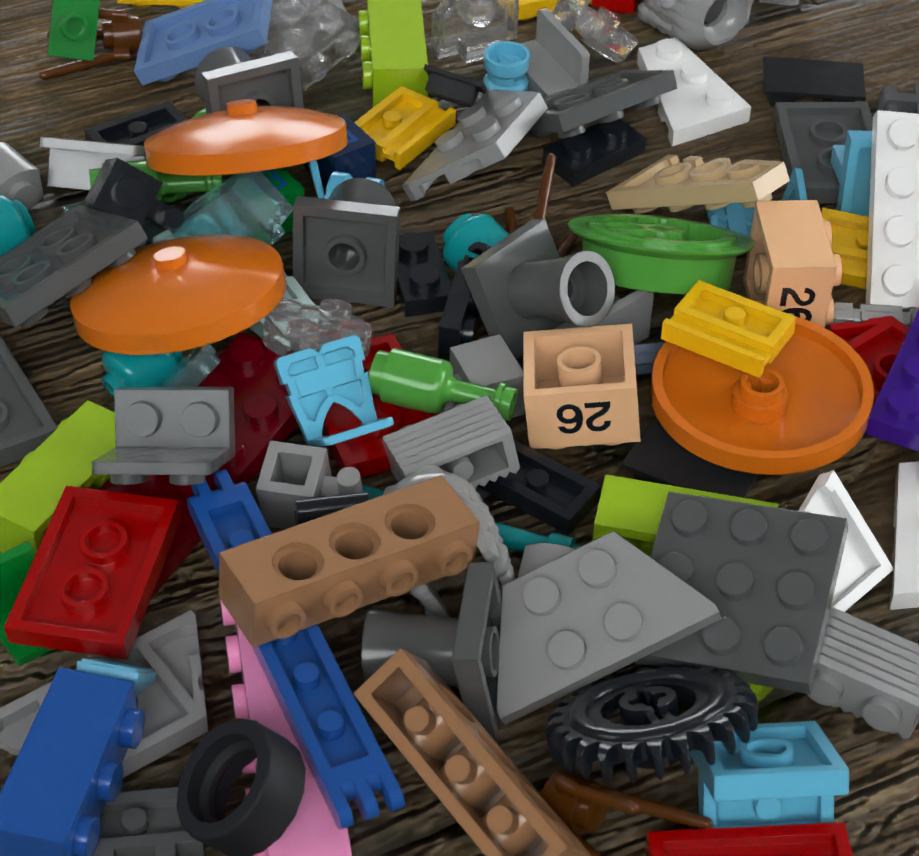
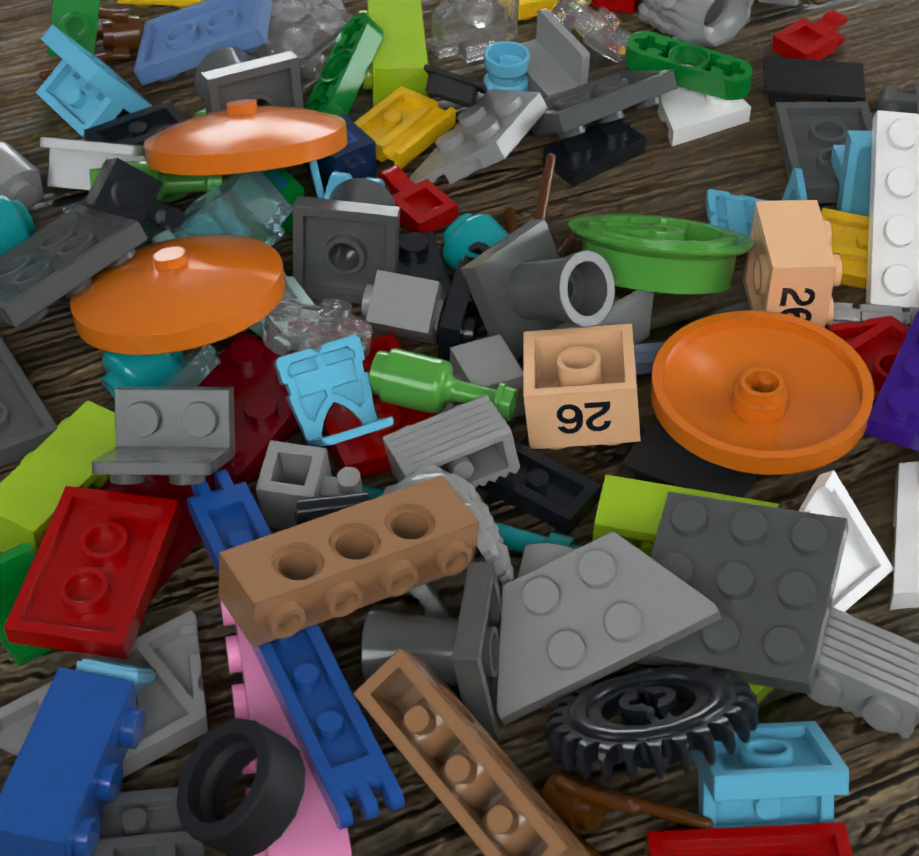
(85, 87): none -> medium azure bracket
(346, 66): none -> green beam
(404, 306): none -> light grey brick
(421, 204): none -> red plate
(695, 183): tan wing -> none
(711, 70): none -> green beam
(728, 328): yellow plate -> none
(810, 39): none -> red plate

